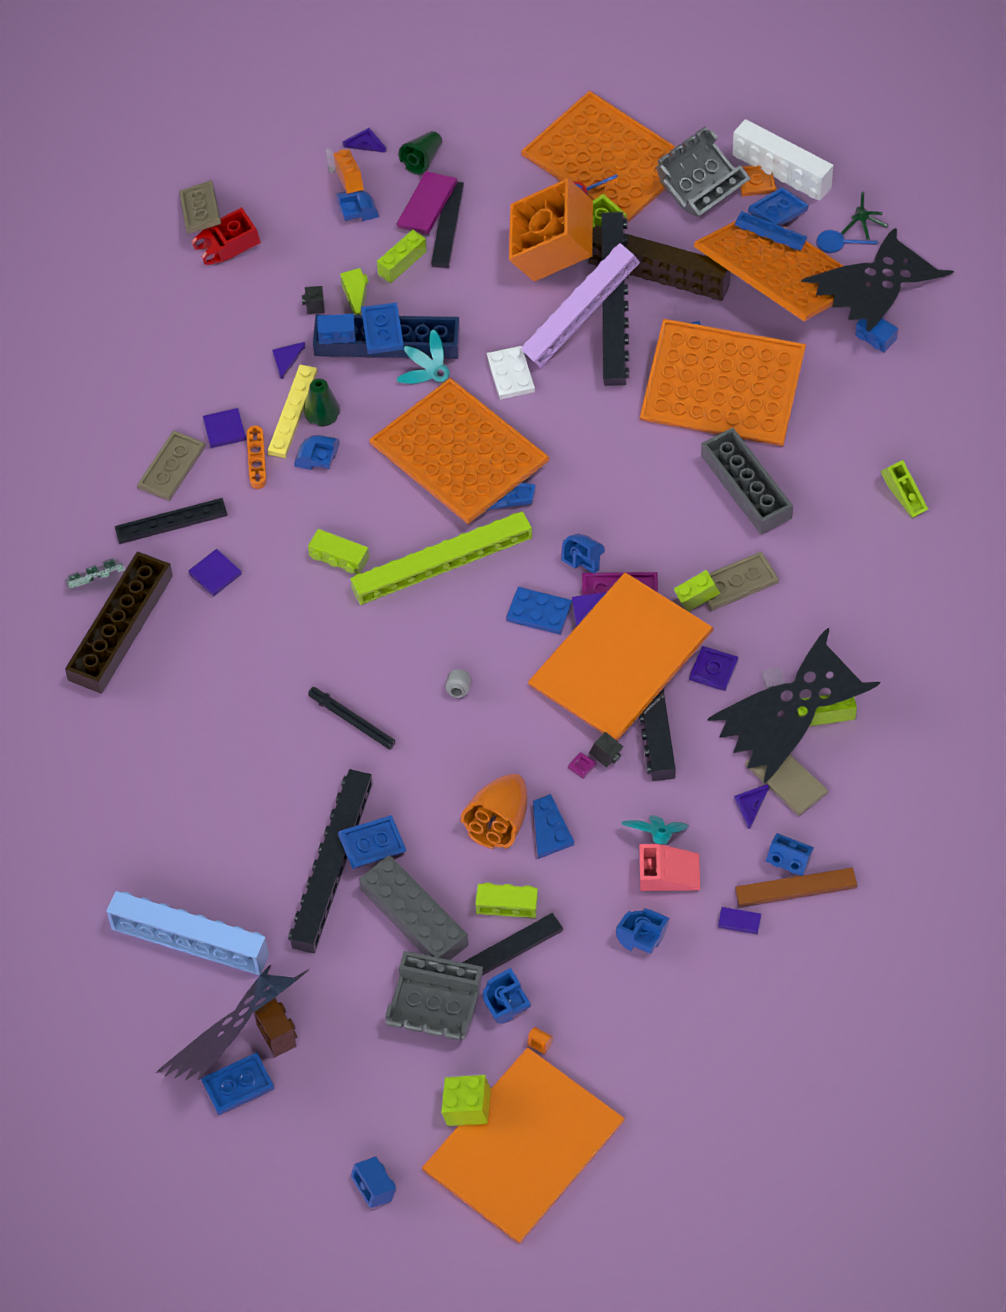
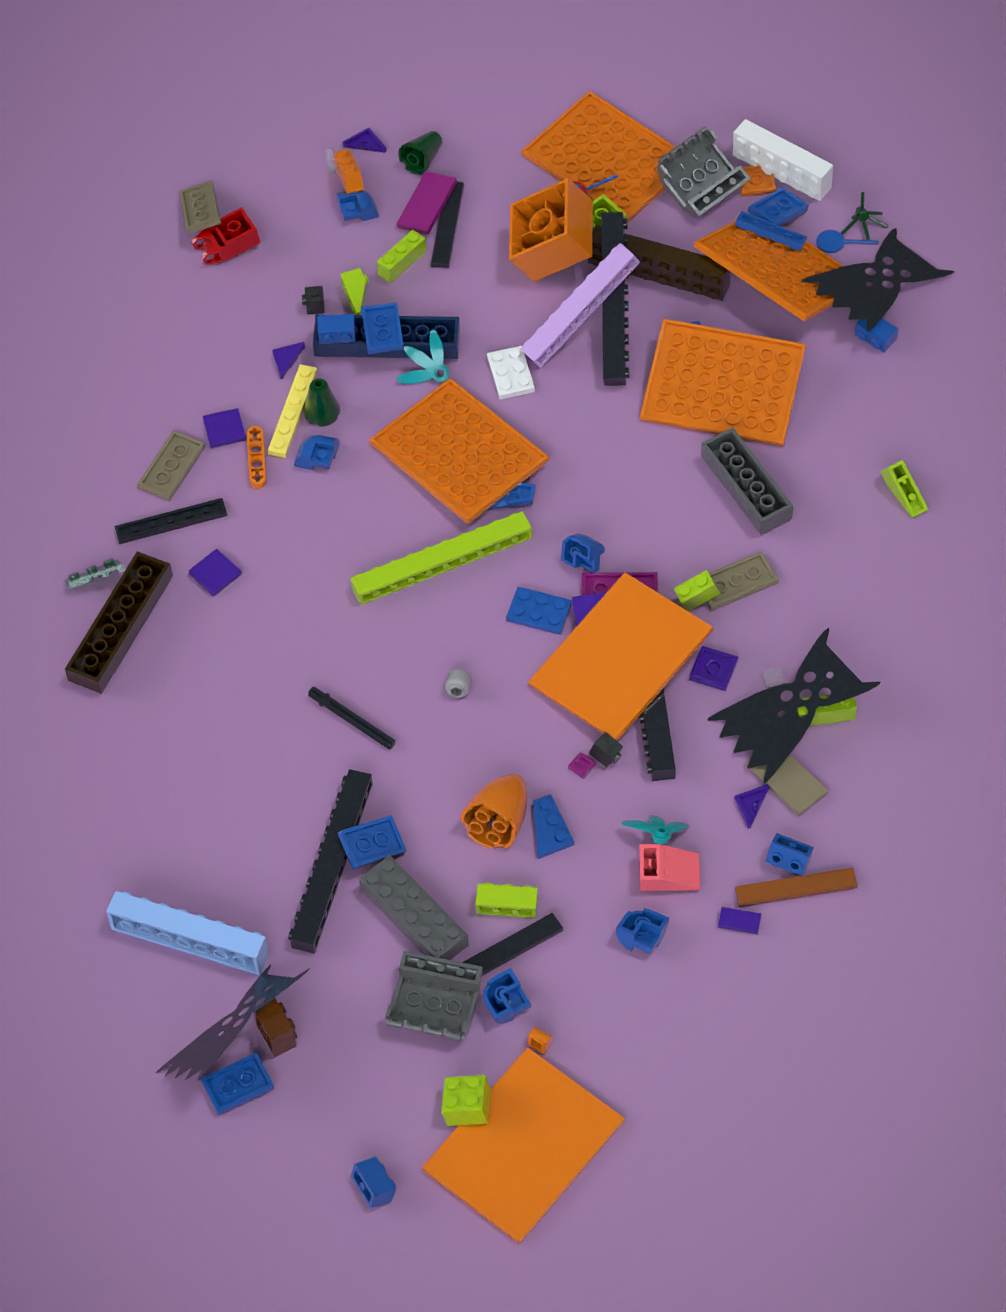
(338, 551): lime brick -> none

